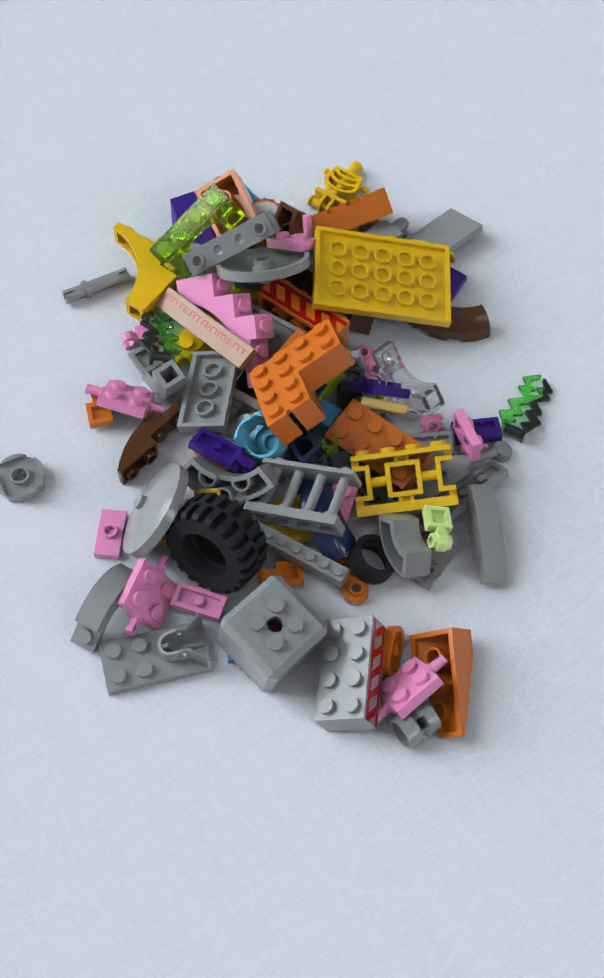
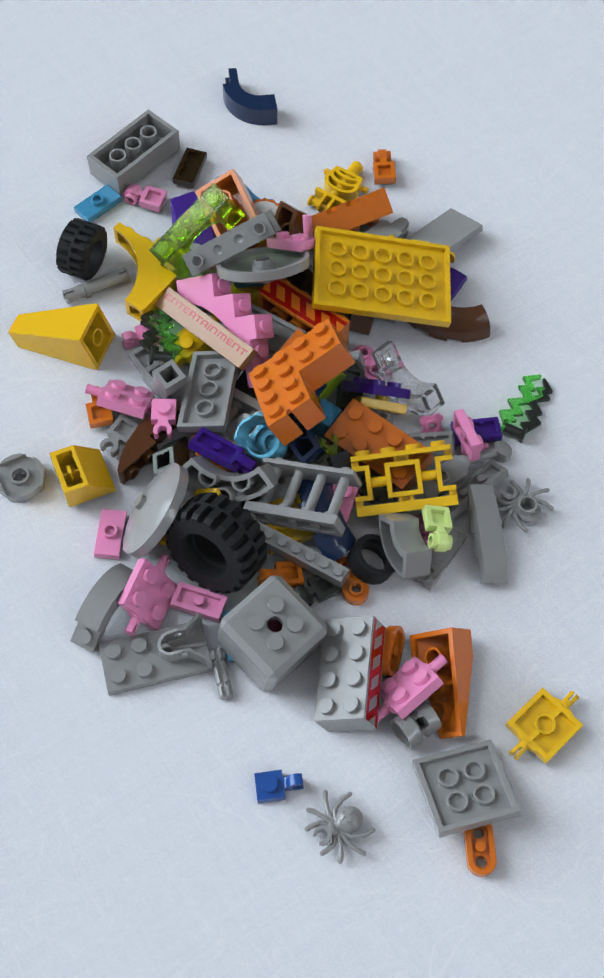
(68, 334): none -> yellow slope
(81, 249): none -> black tyre
(81, 473): none -> yellow slope
(98, 203): none -> dark azure plate
(119, 434): none -> light grey plate
(134, 152): none -> light grey brick
(150, 198): none -> bright pink plate
(163, 416): none -> bright pink plate
(173, 452): none -> pearl dark grey slope
(190, 167): none -> dark brown plate
(221, 674): none -> light grey axle
(246, 106): none -> dark blue arch
(272, 785): none -> blue plate
(317, 587): none -> pearl dark grey plate
(338, 826): none -> light grey animal
(383, 167): none -> orange plate
(465, 788): none -> light grey plate
(480, 848): none -> orange plate
(523, 505): none -> light grey animal
(544, 725): none -> yellow plate

